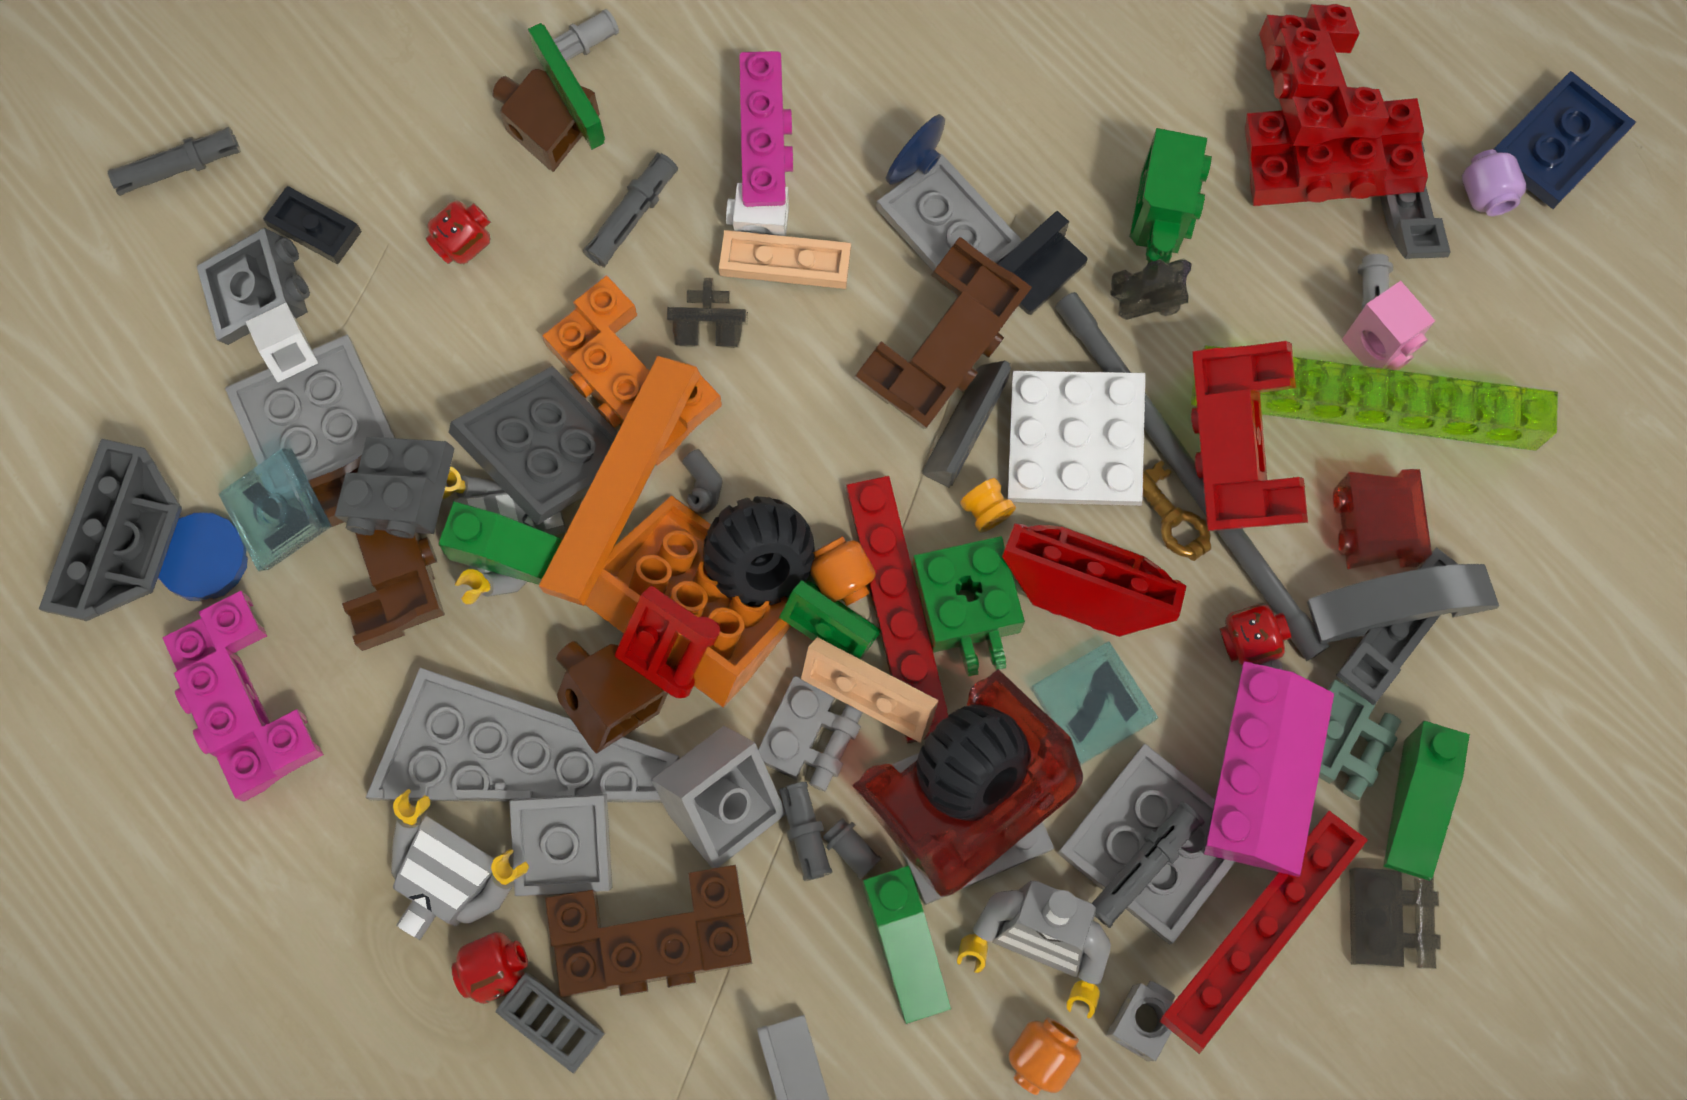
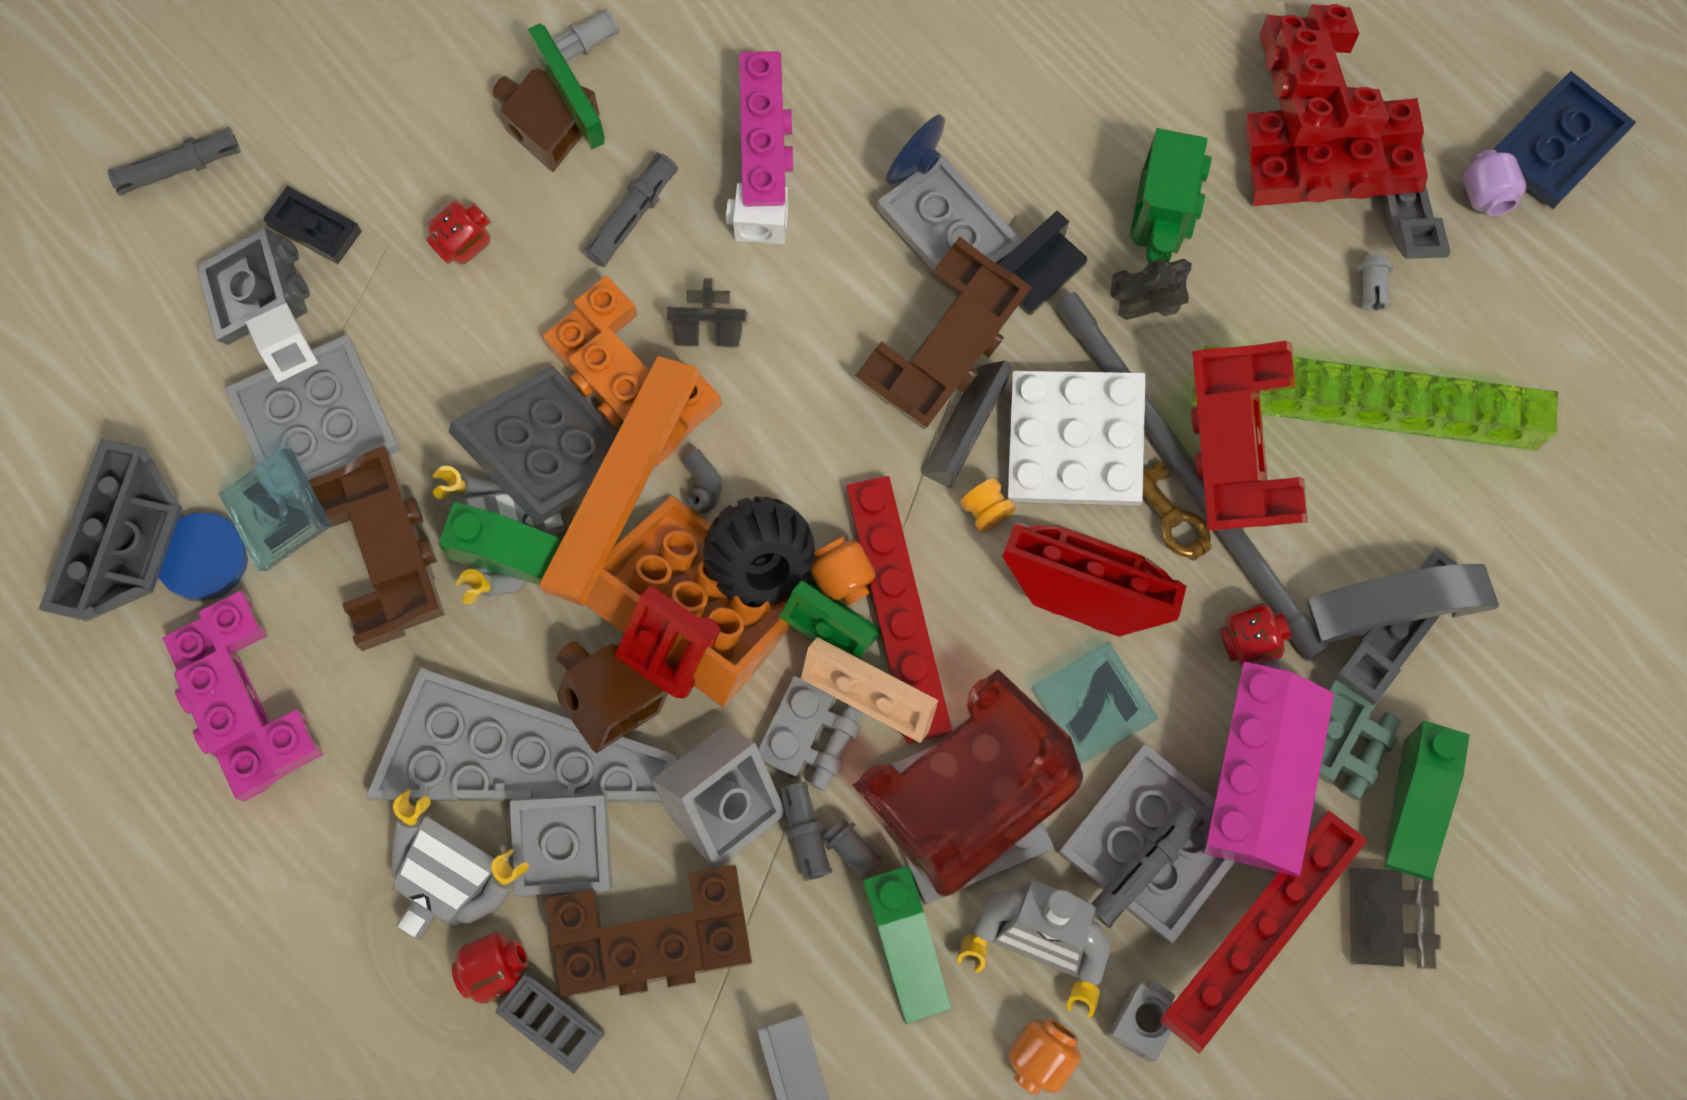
(396, 487): dark grey plate -> none
(785, 259): light nougat plate -> none
(961, 623): green hinge -> none
(973, 762): black wheel -> none
(1382, 519): clear red hips -> none
(1389, 329): bright pink brick -> none

